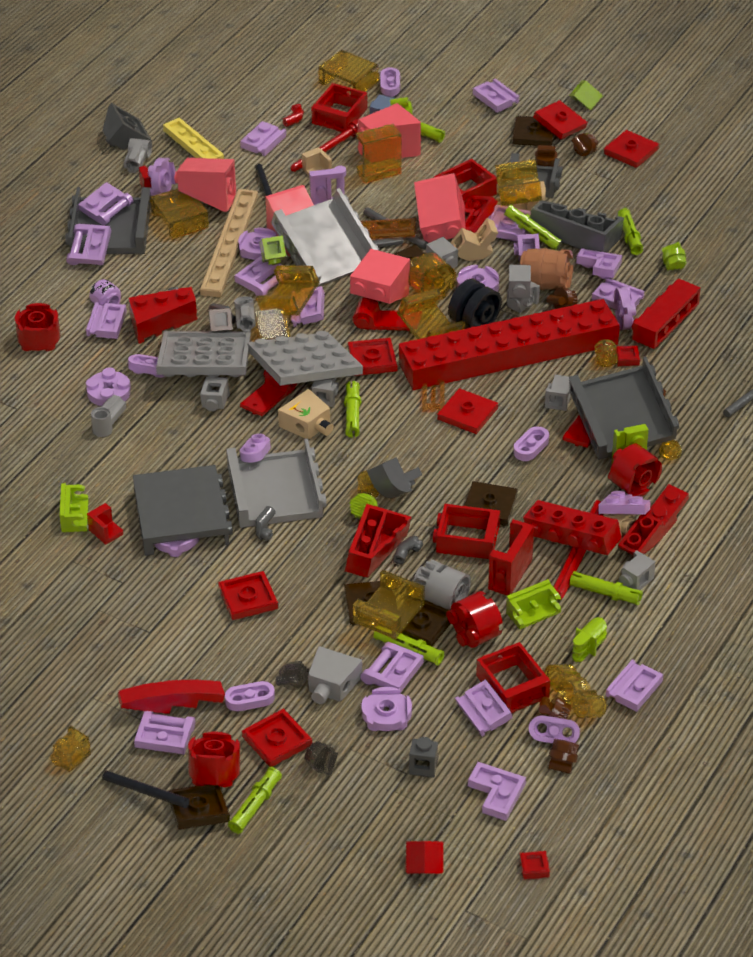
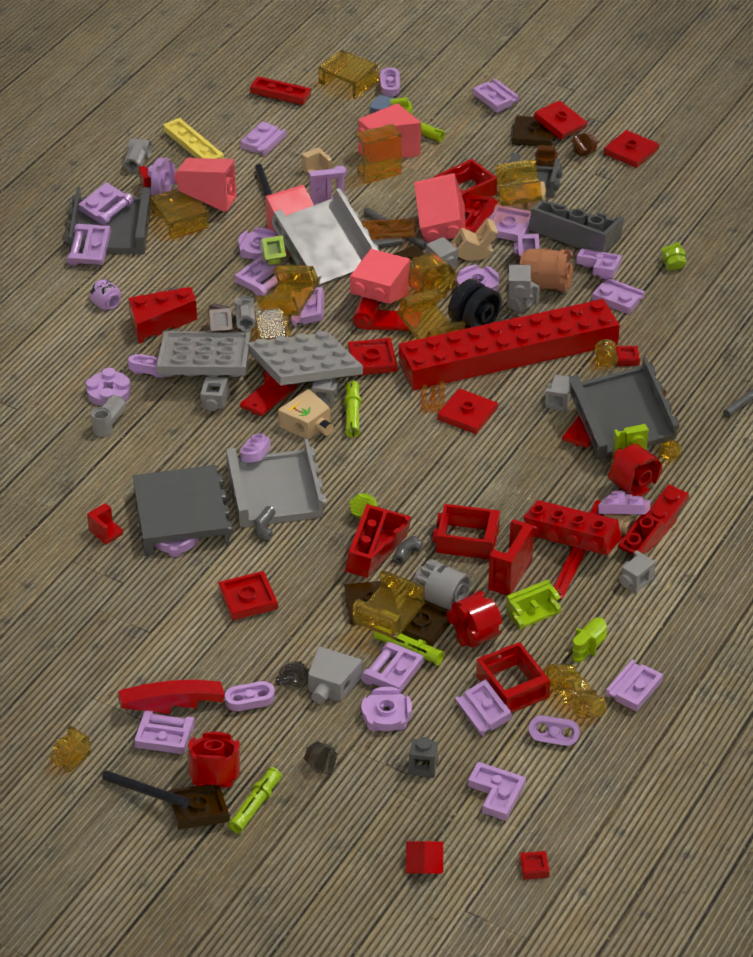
(37, 327): red brick -> none
(73, 508): lime hinge -> none
(106, 320): lavender plate -> none
(122, 126): dark grey slope -> none
(227, 246): tan tile -> none
(277, 737): red plate -> none
(280, 90): none -> red plate
(295, 117): red arm -> none
(335, 119): red window -> none
(351, 131): red piece -> none
(365, 485): clear yellow wheel -> none
(391, 480): dark grey brick -> none
(493, 497): dark brown plate -> none
(524, 221): lime pin -> none
(531, 443): lavender plate -> none
(558, 708): reddish brown piece -> none
(562, 298): reddish brown piece -> none
(563, 755): reddish brown piece -> none
(586, 94): lime panel -> none
(610, 589): lime pin -> none
(625, 309): lavender plate -> none
(632, 236): lime pin -> none
(666, 313): red brick -> none

